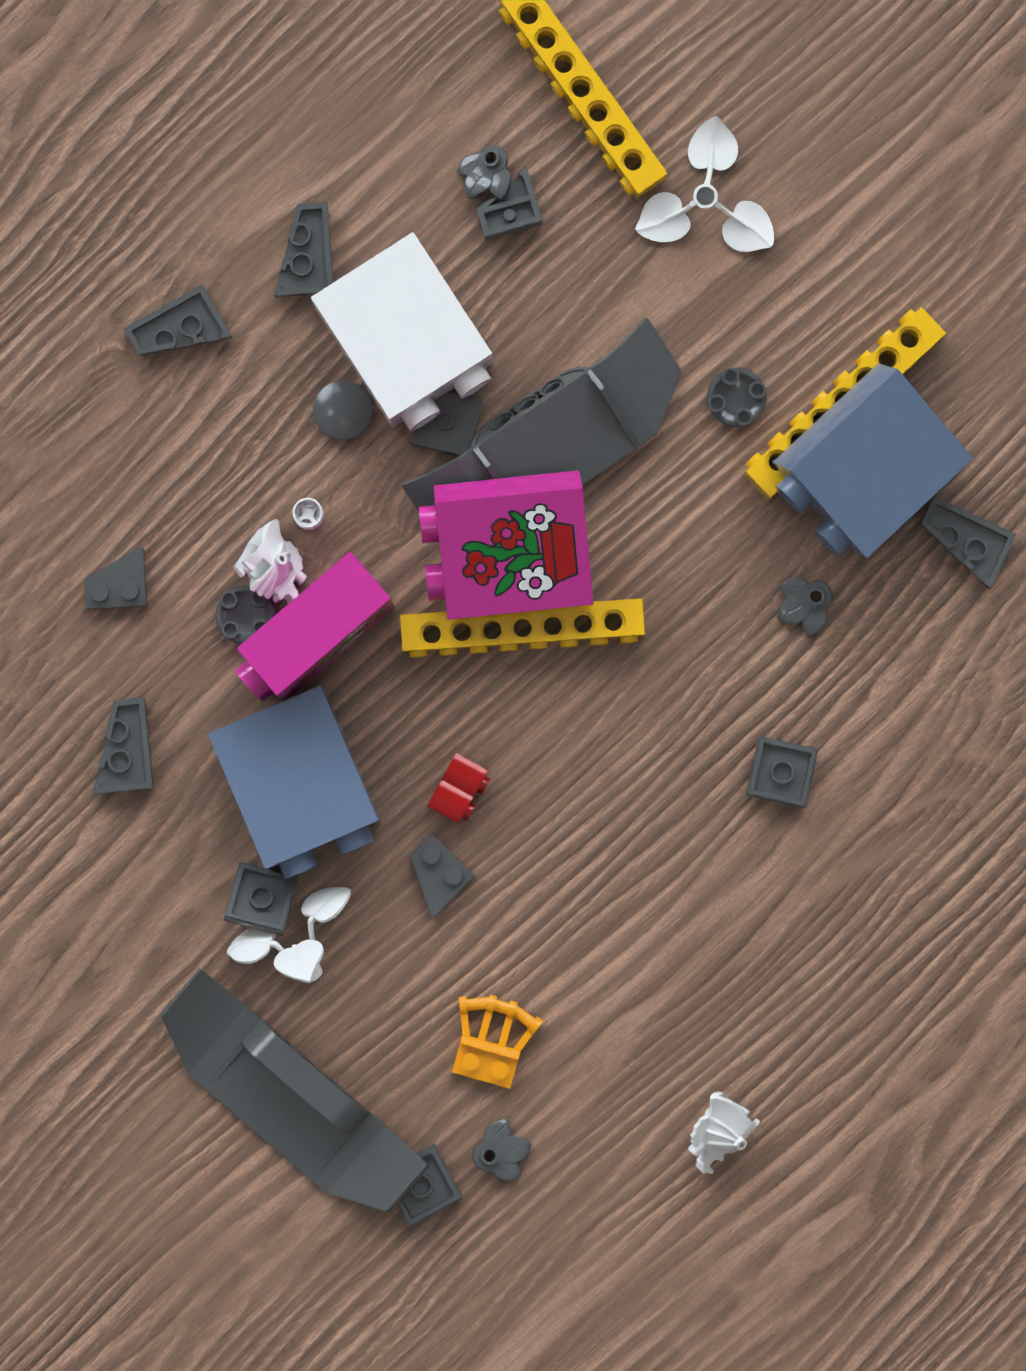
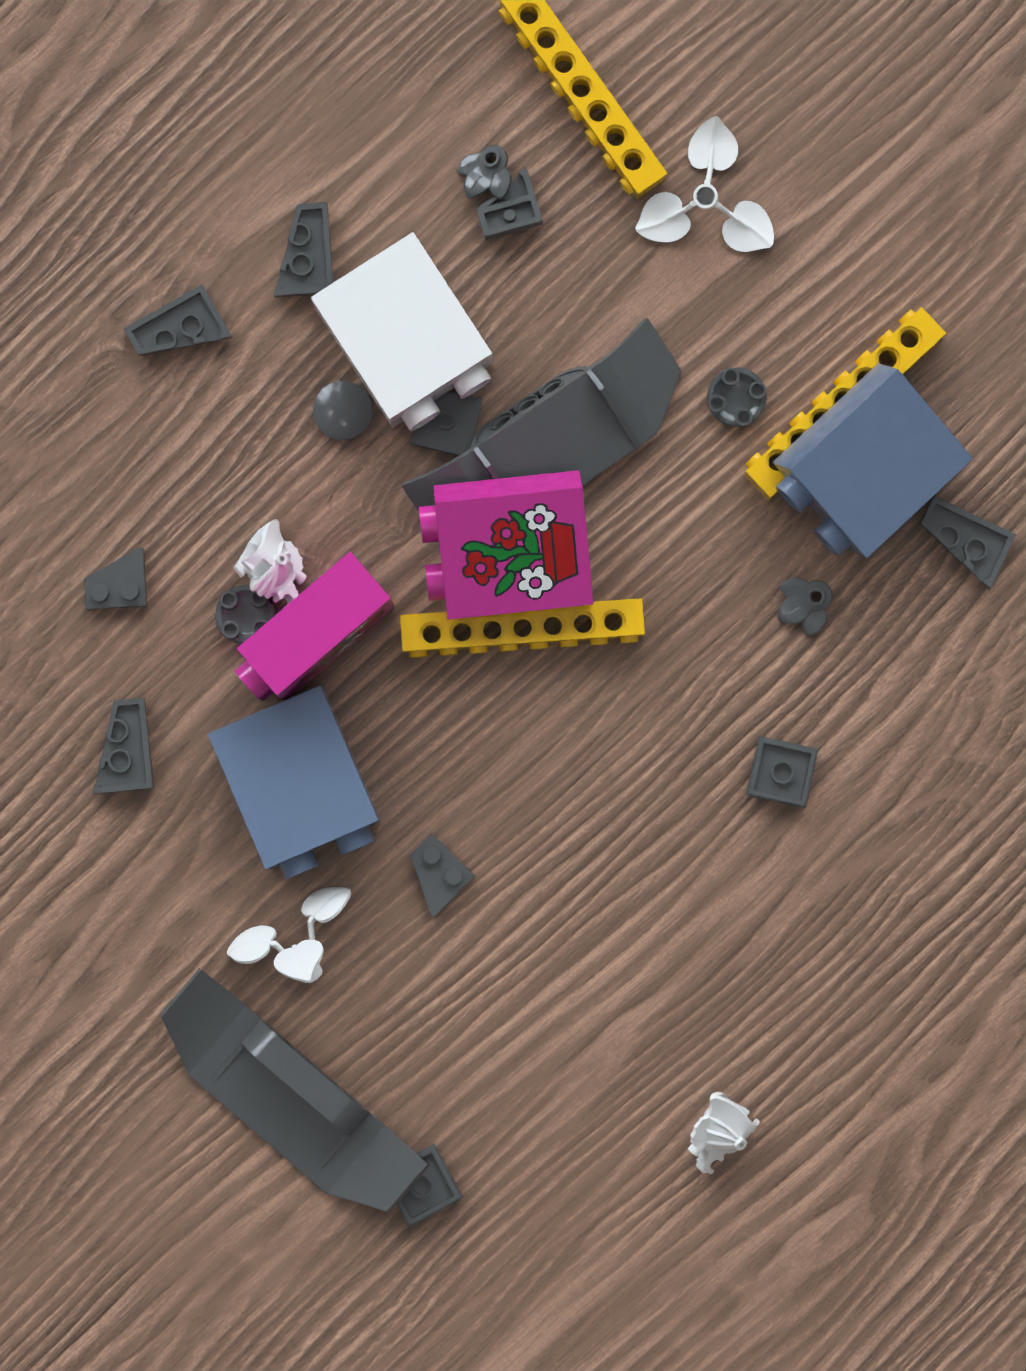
(260, 899): dark grey plate -> none
(308, 509): white wheel -> none
(458, 789): red brick -> none
(486, 1059): light orange plate -> none
(505, 1148): dark grey plate -> none

